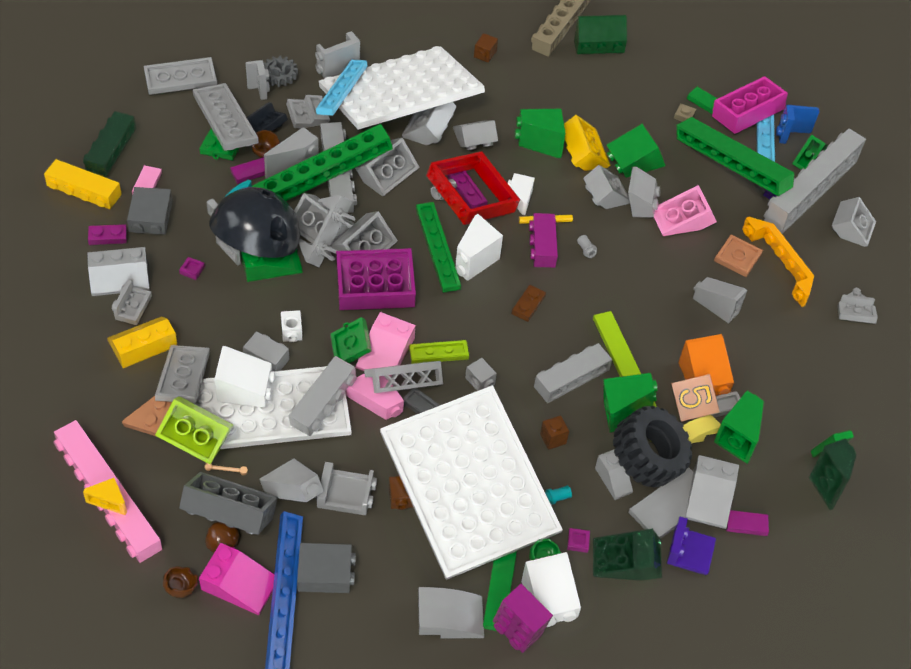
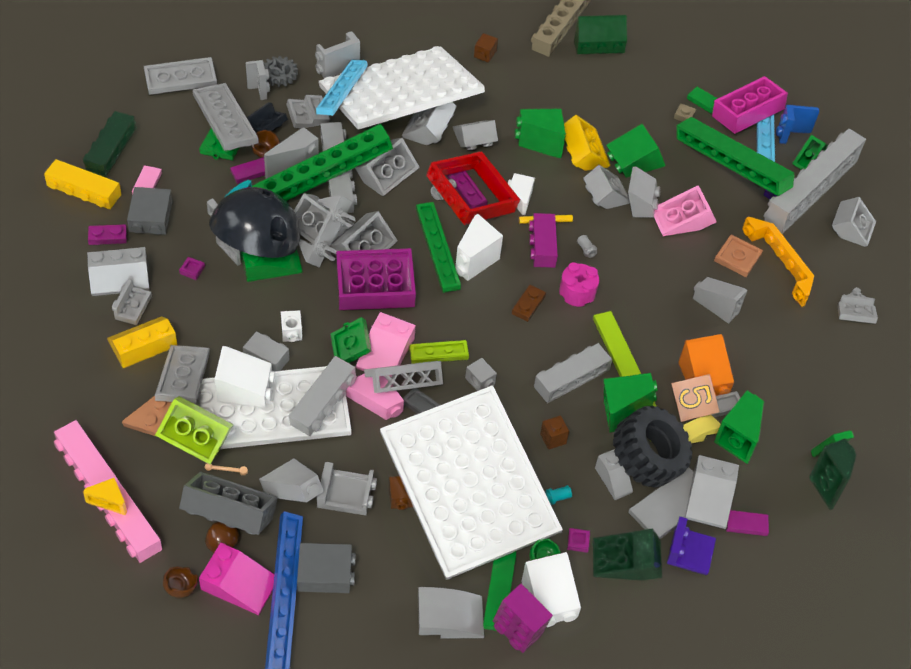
(579, 284): none -> dark pink brick

